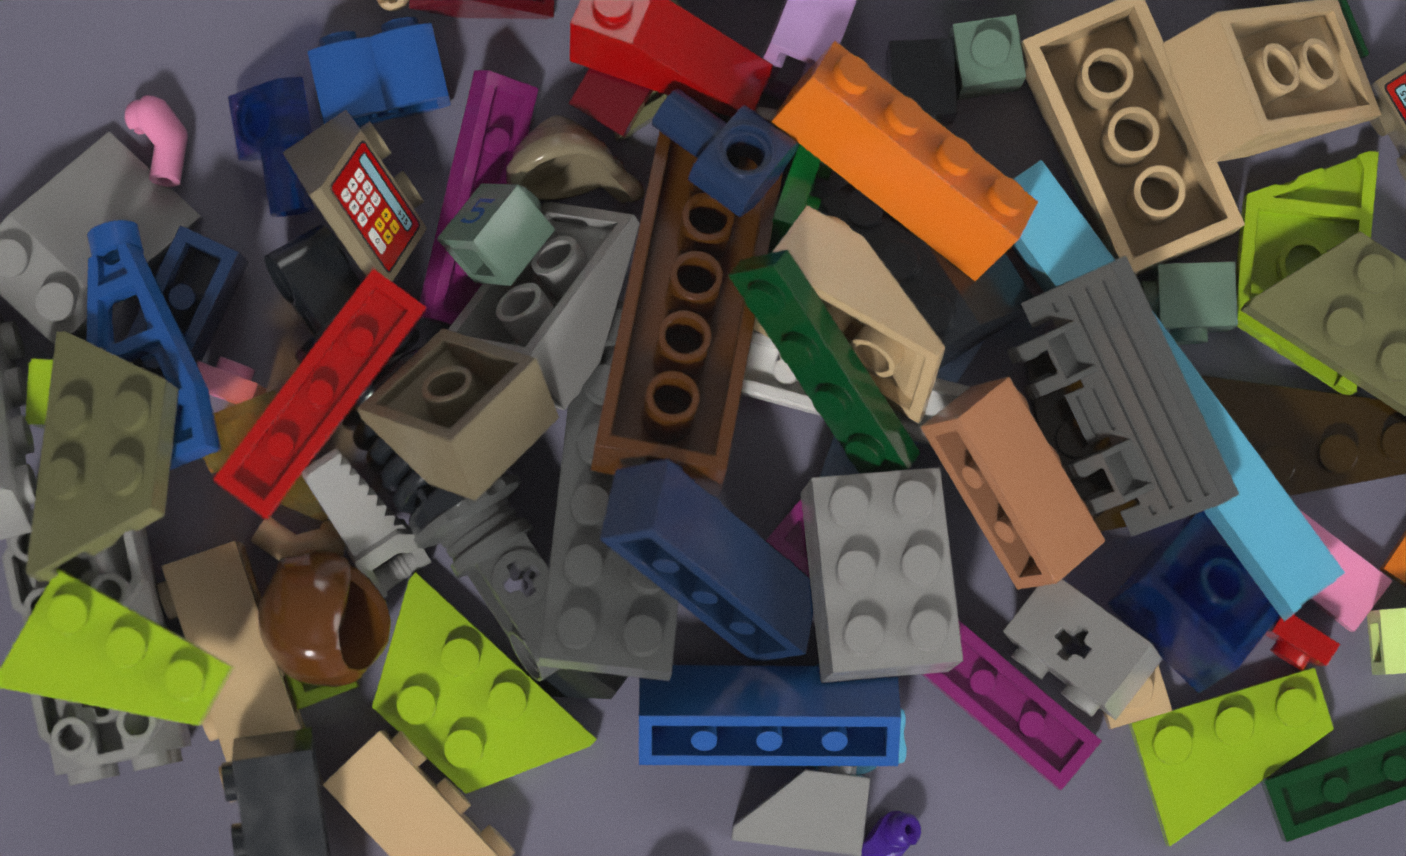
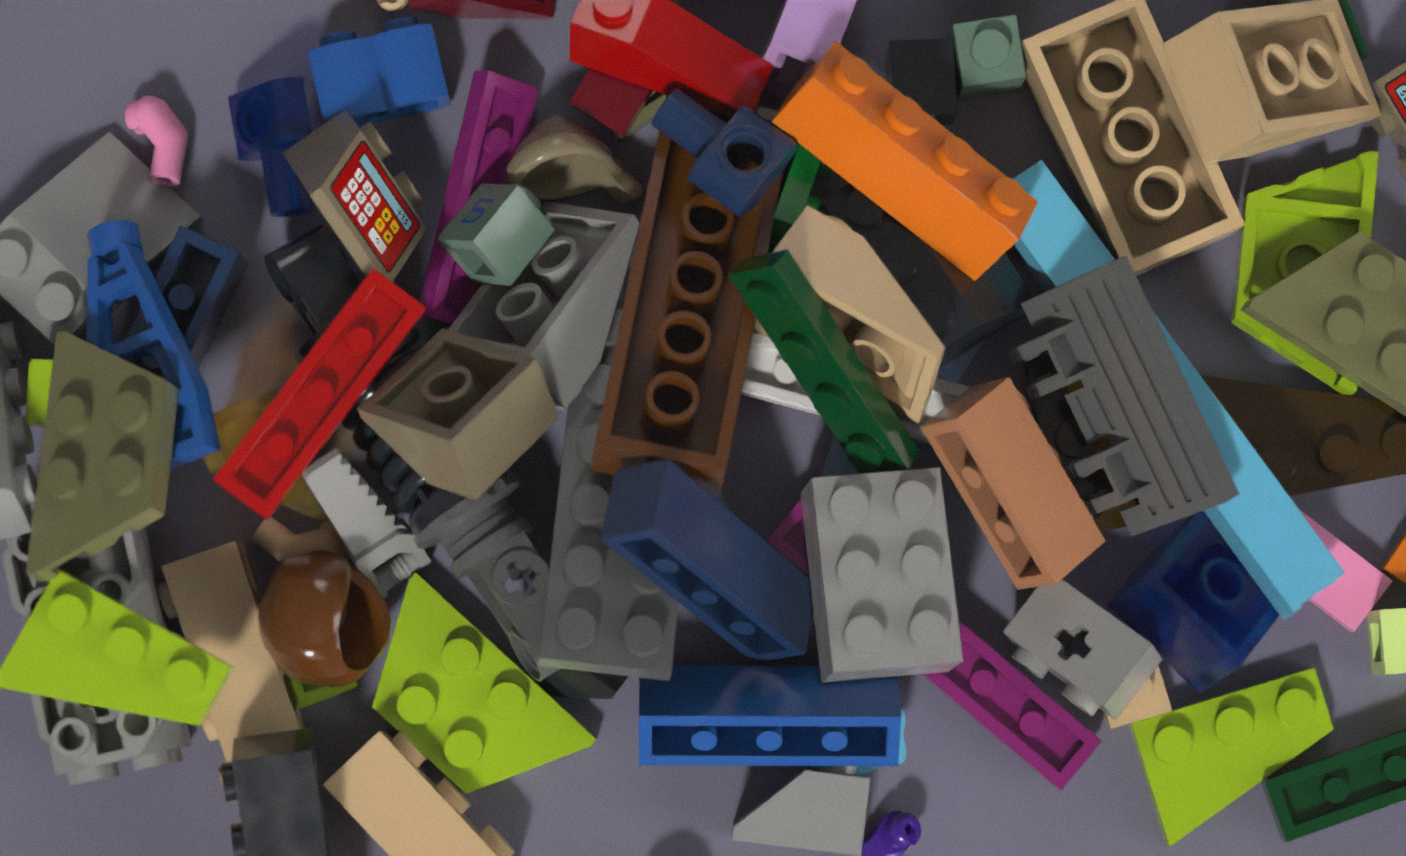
(230, 381): bright pink plate -> none
(1193, 299): sand green brick -> none
(1301, 643): red plate -> none

